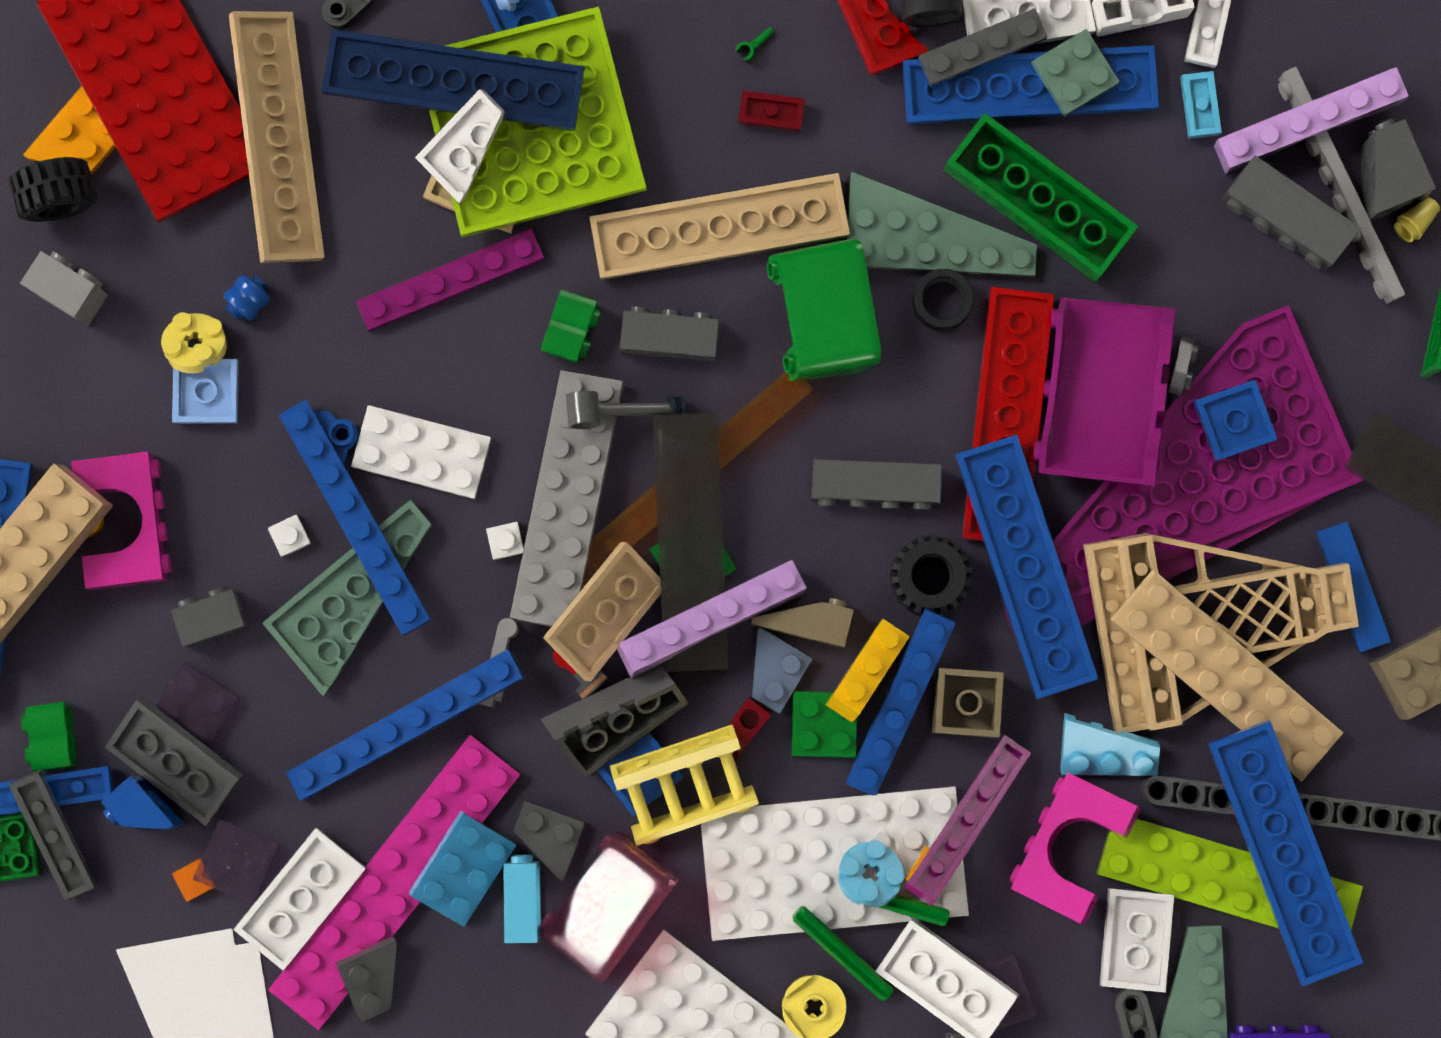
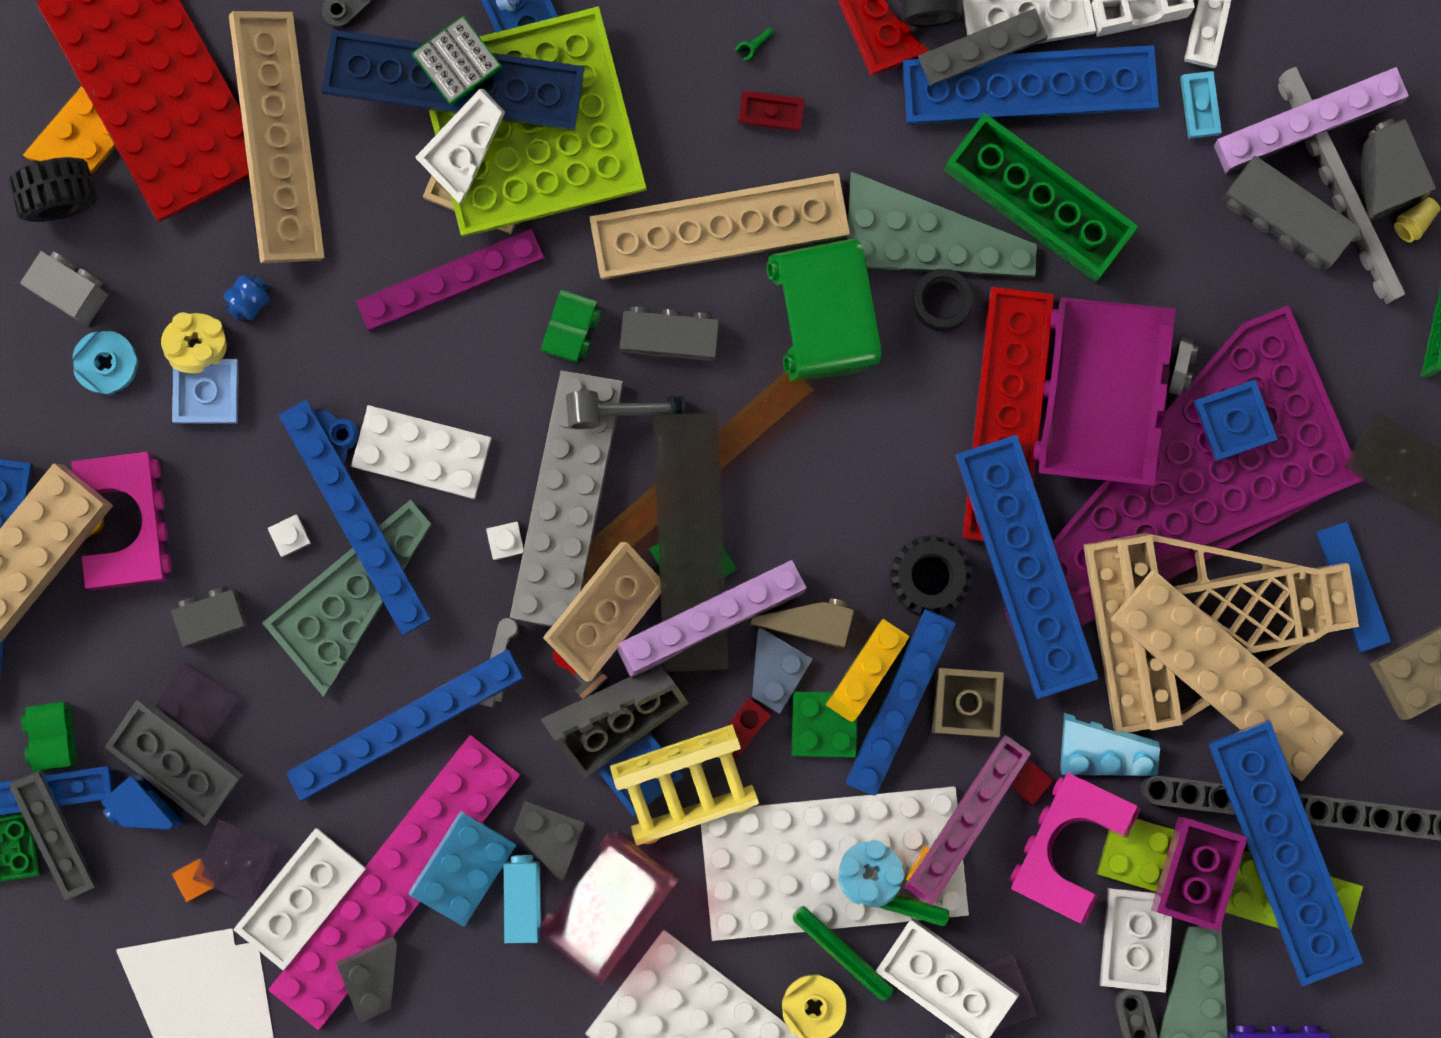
(123, 363): none -> medium azure plate
(456, 60): none -> light grey tile
(876, 483): dark grey brick -> none
(1031, 782): none -> dark red tile
(1075, 72): sand green plate -> none
(1199, 873): none -> magenta brick

